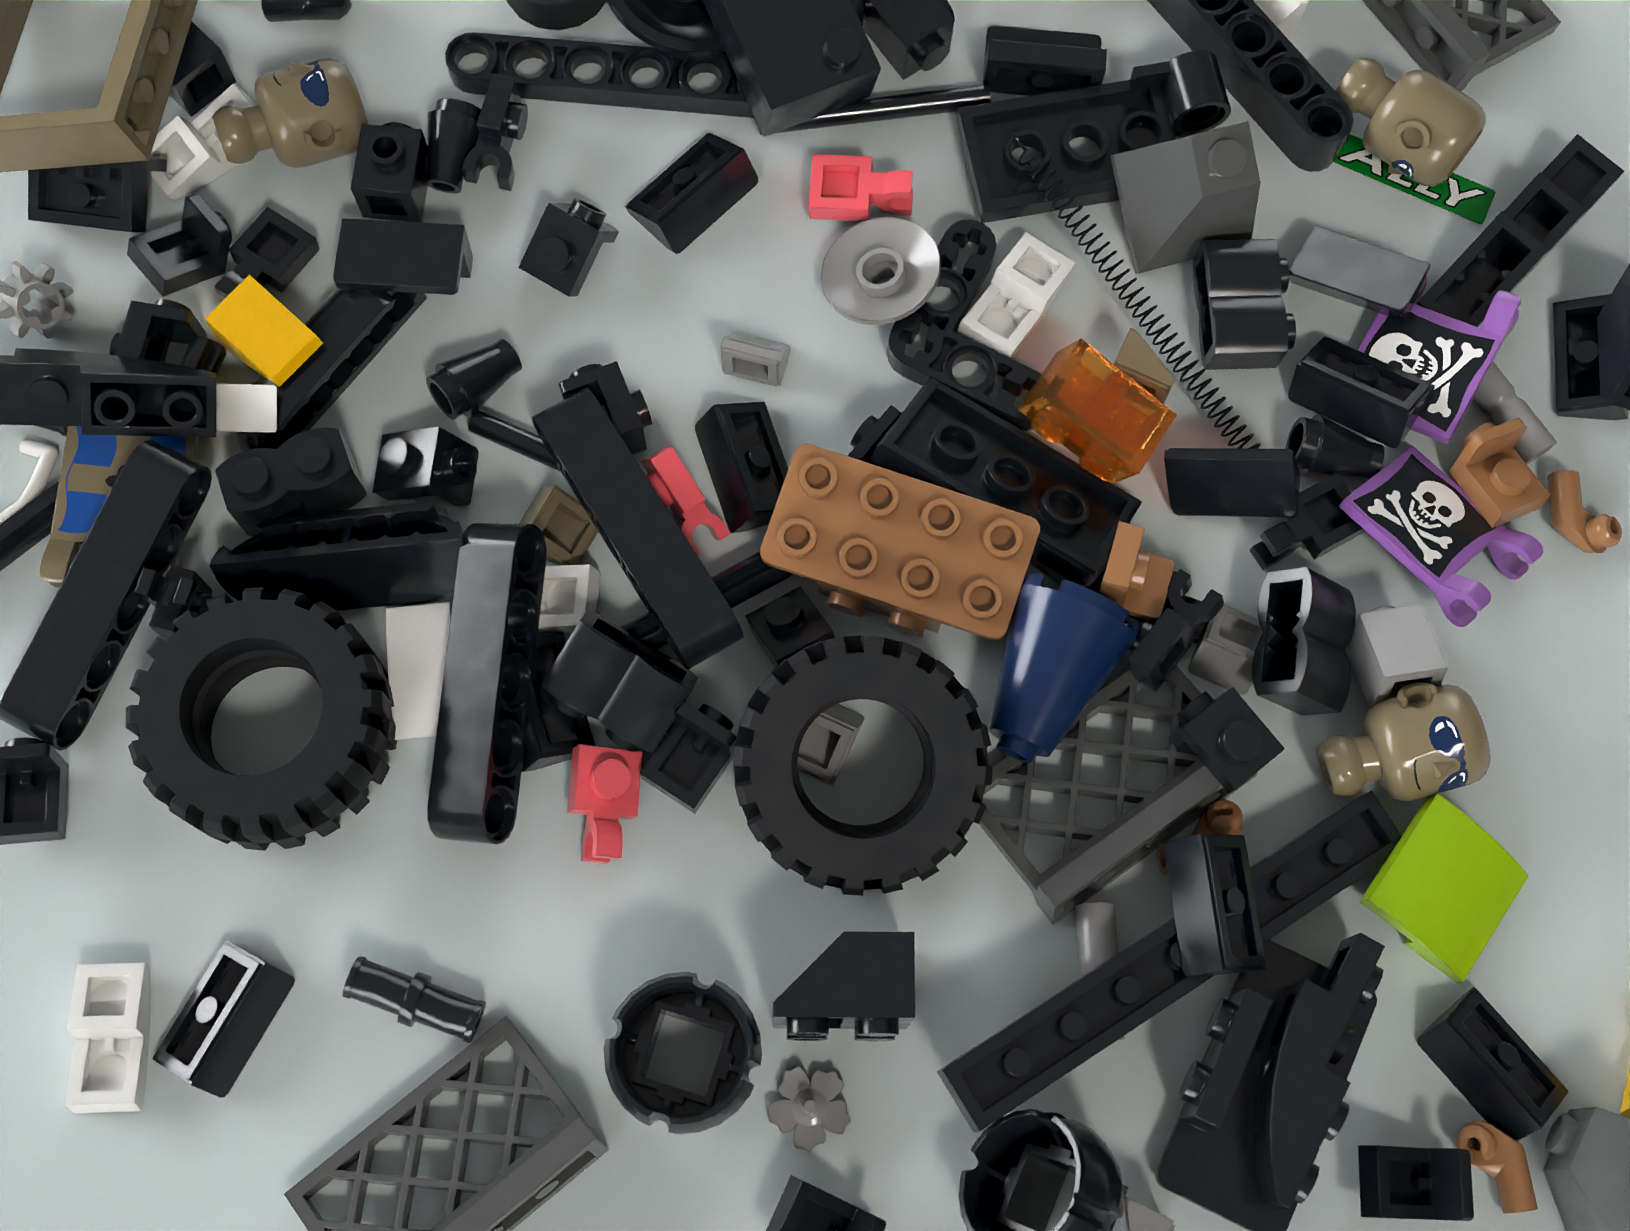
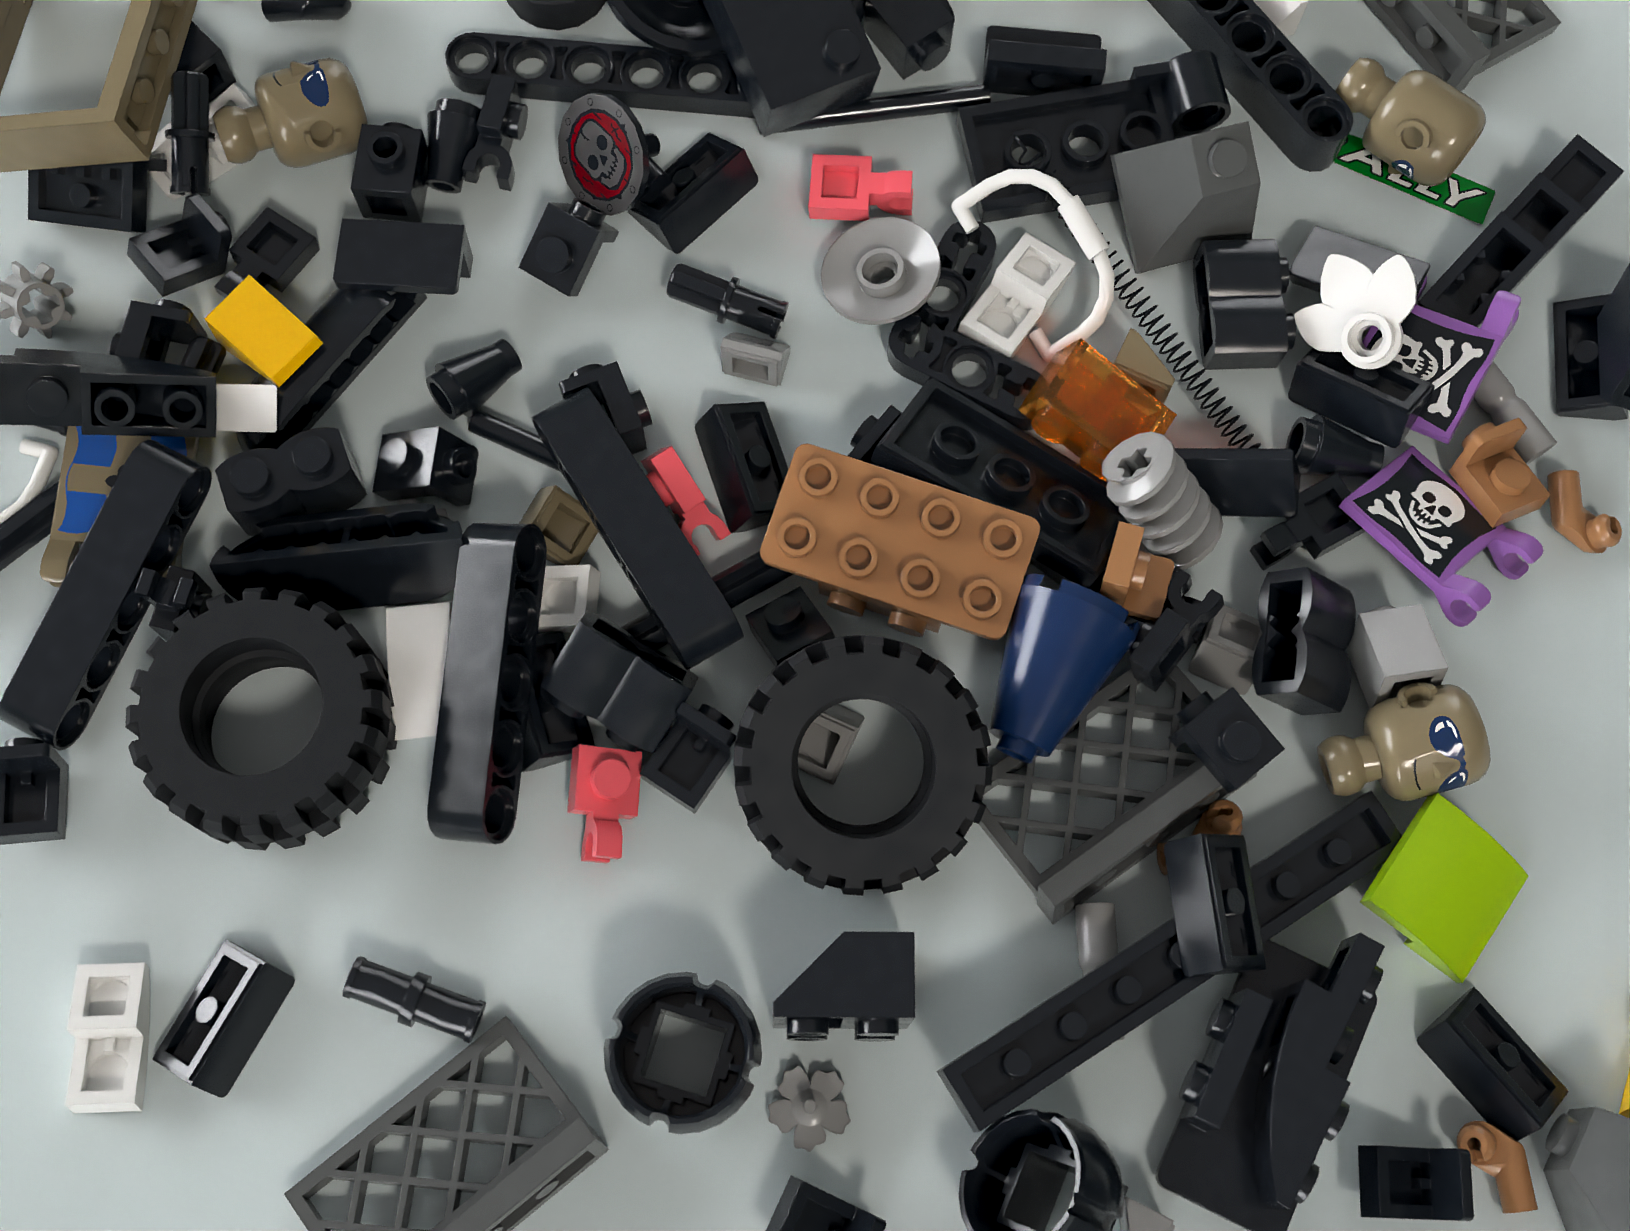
(189, 133): none -> black axle
(608, 154): none -> shield
(727, 299): none -> black axle
(1082, 228): none -> white piece
(1163, 497): none -> light grey piece
(1353, 302): none -> white plate

